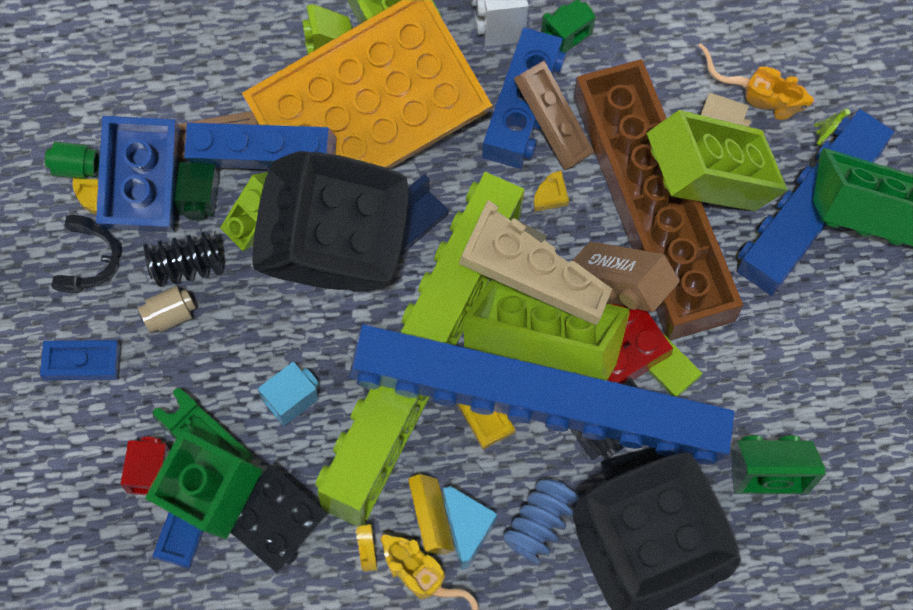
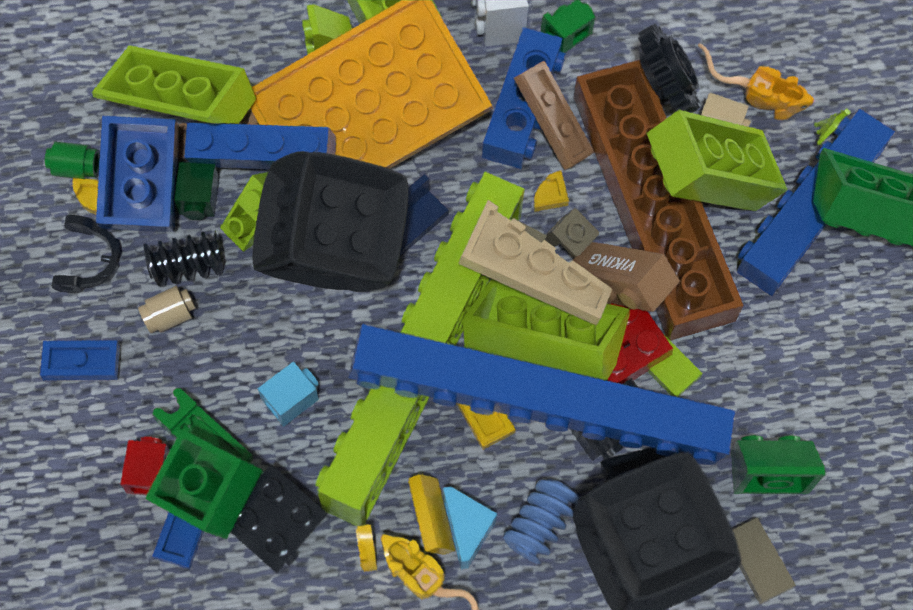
(177, 86): none -> lime slope
(572, 233): none -> dark tan bracket
(668, 69): none -> black gear
(761, 562): none -> dark tan tile

